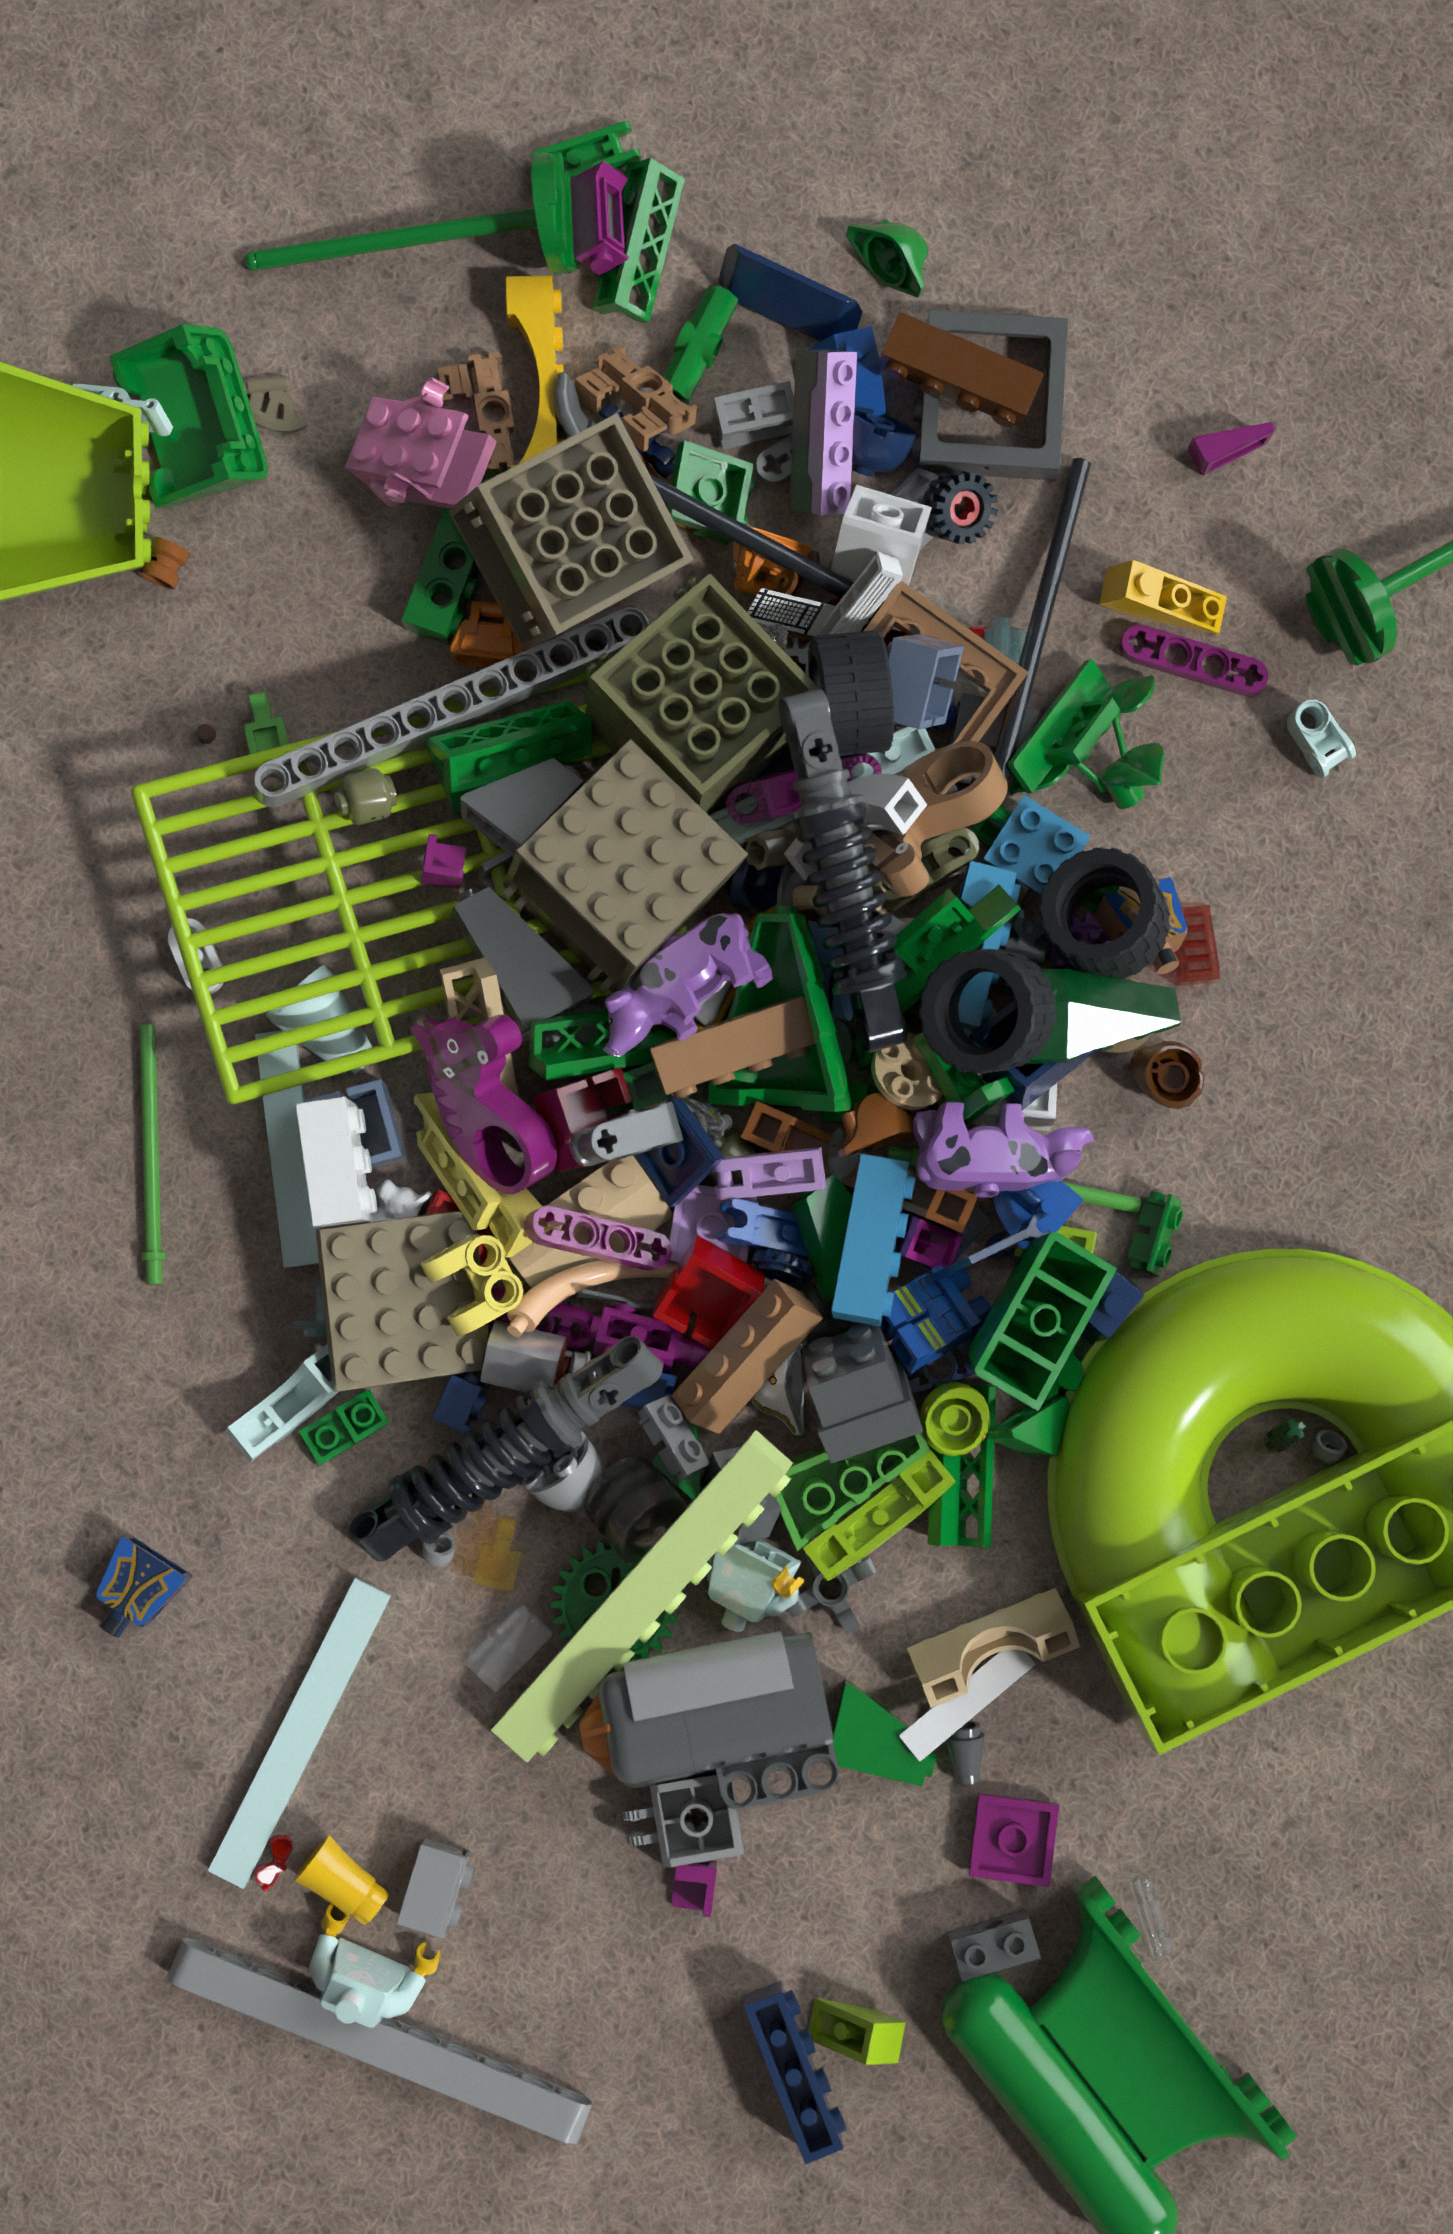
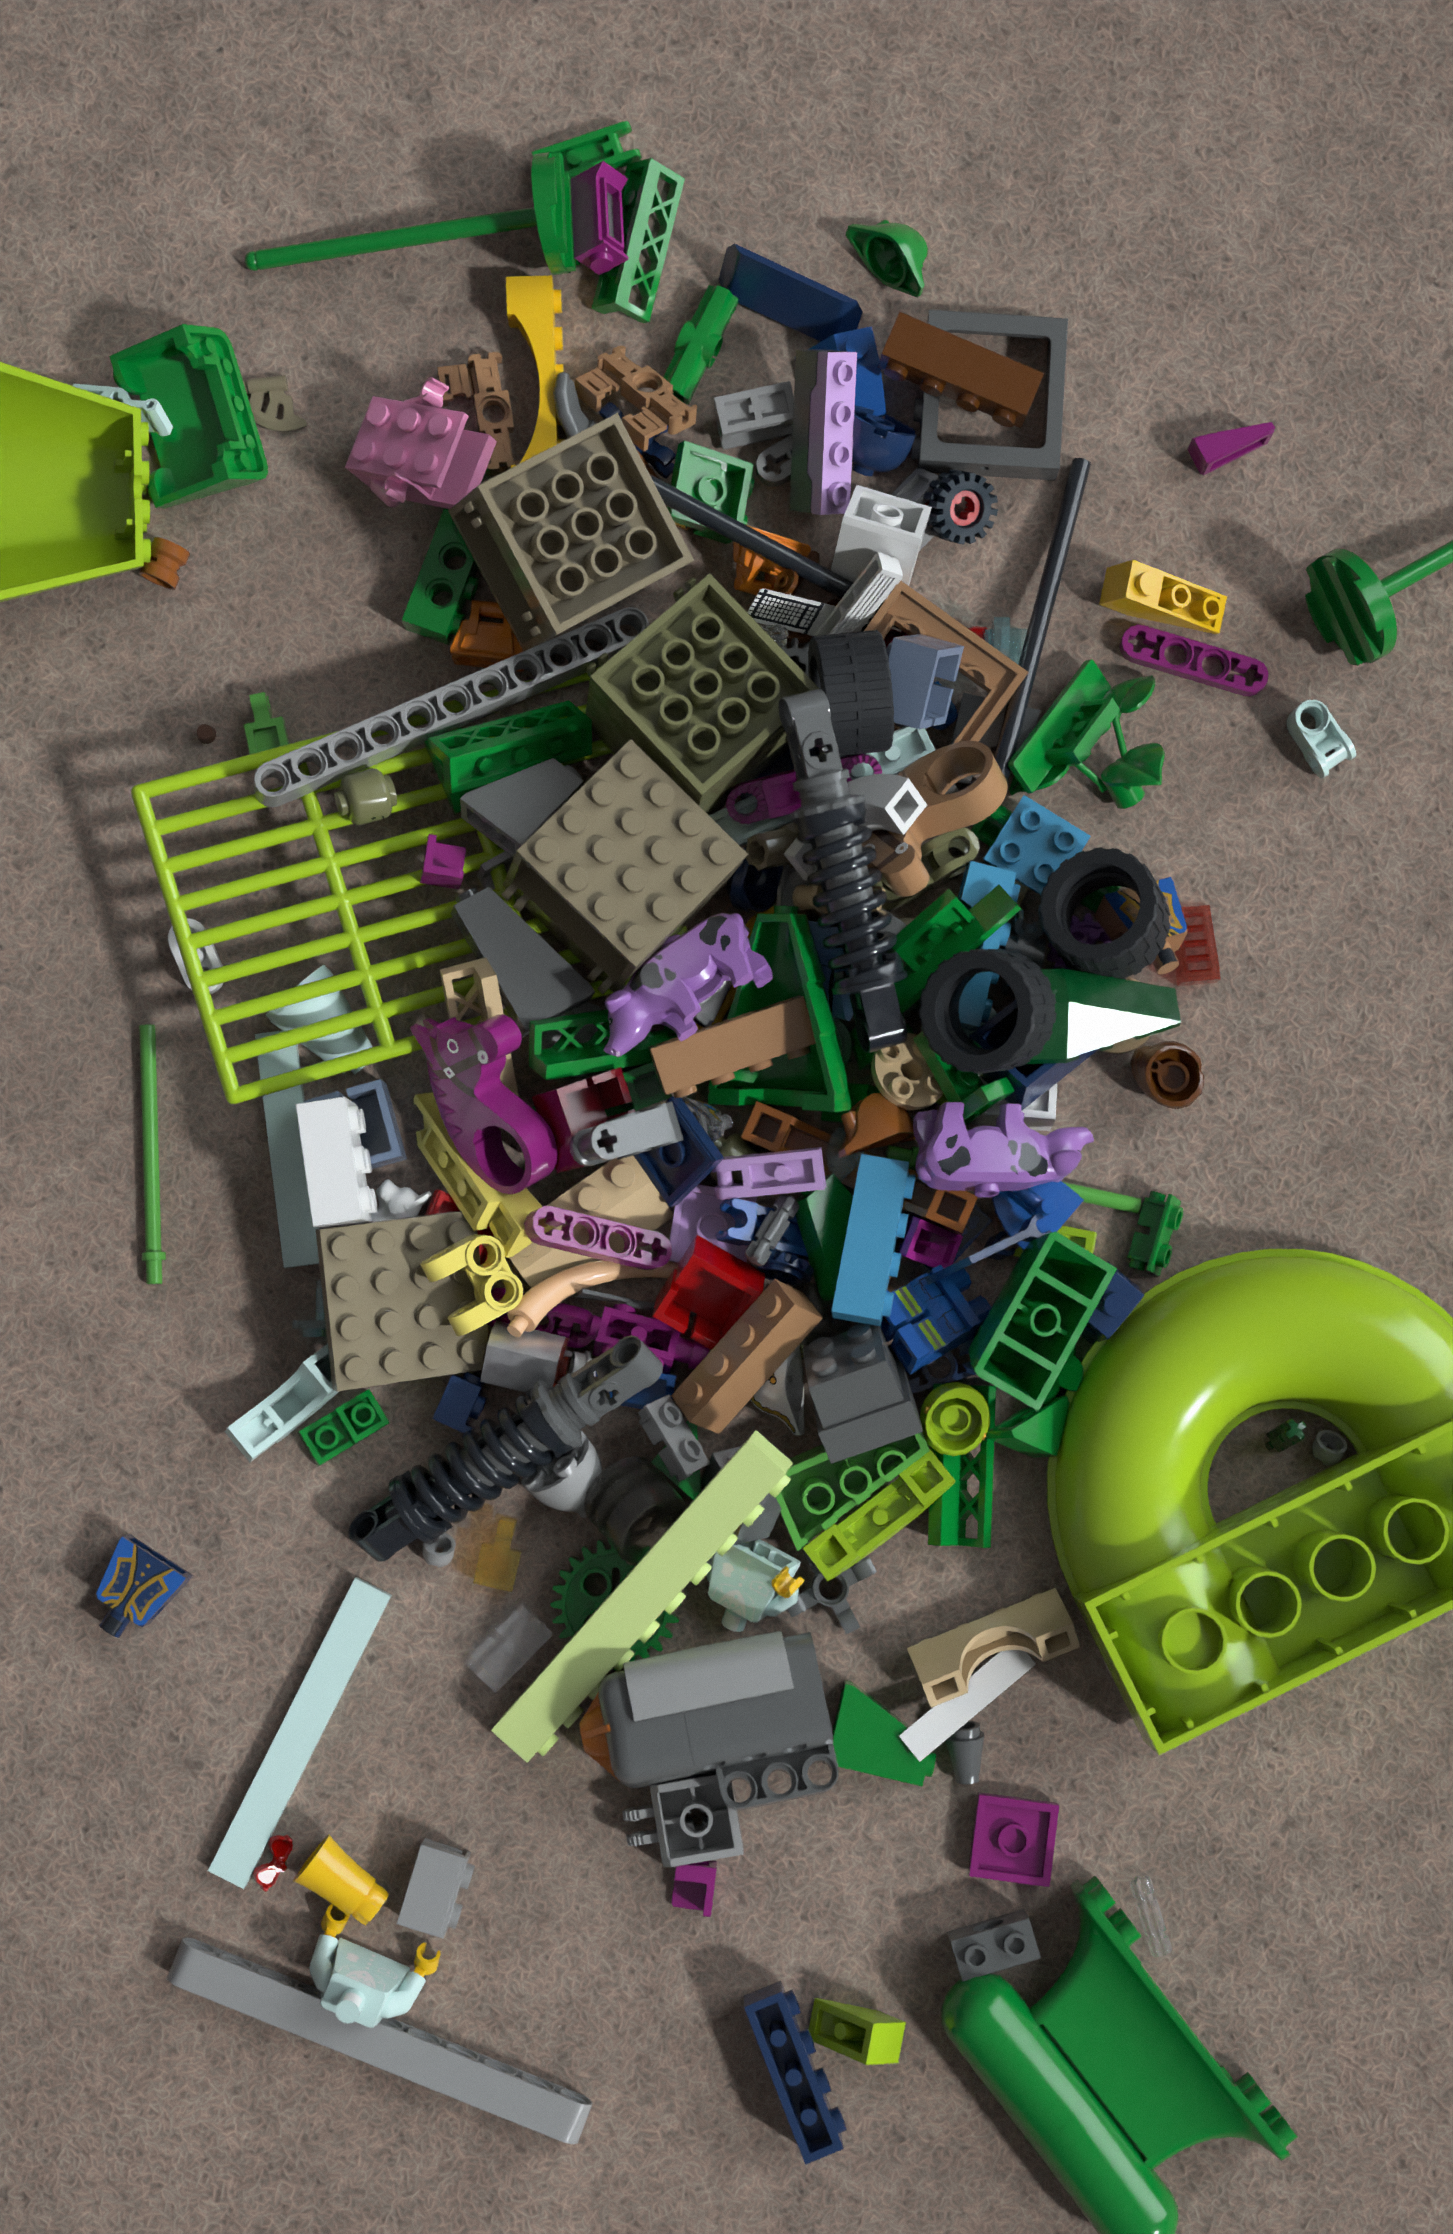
(771, 1230): none -> dark grey axle

